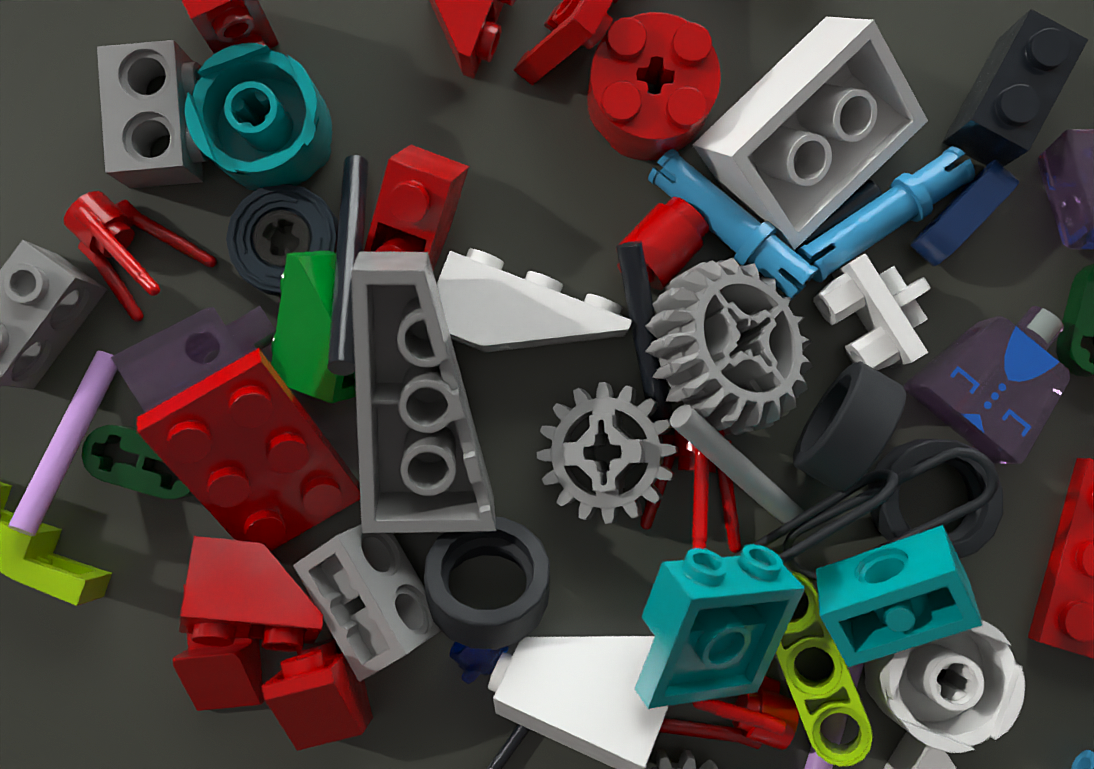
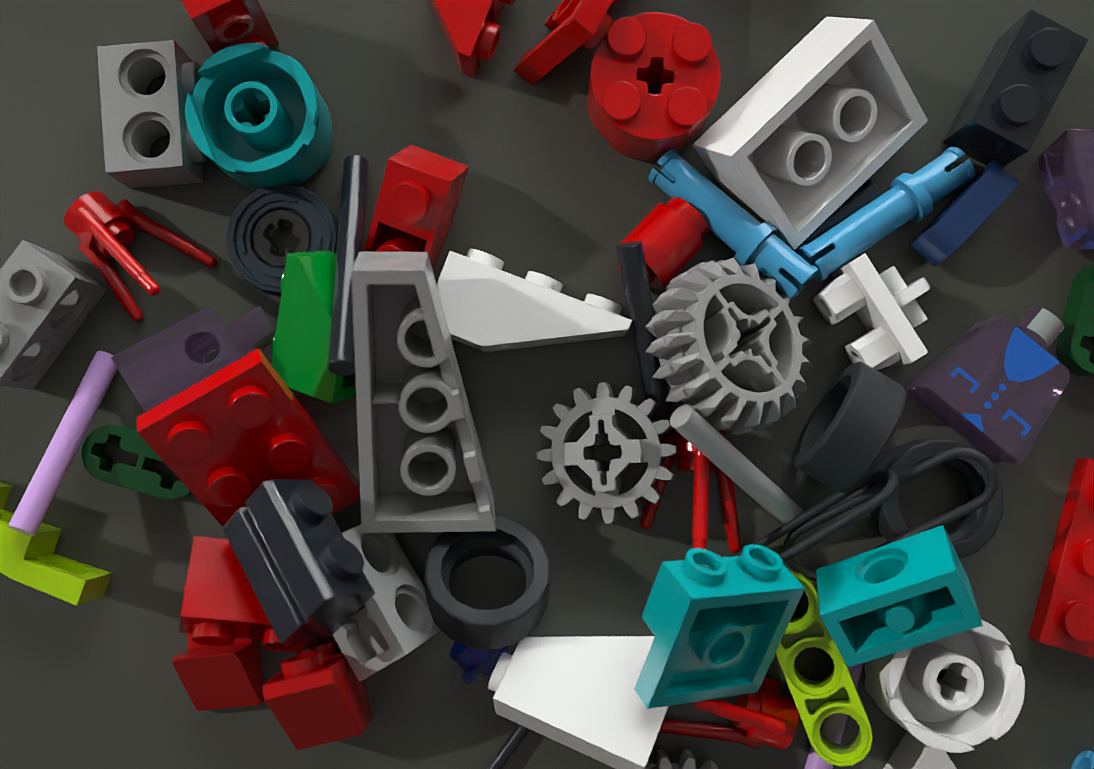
(298, 560): none -> black brick

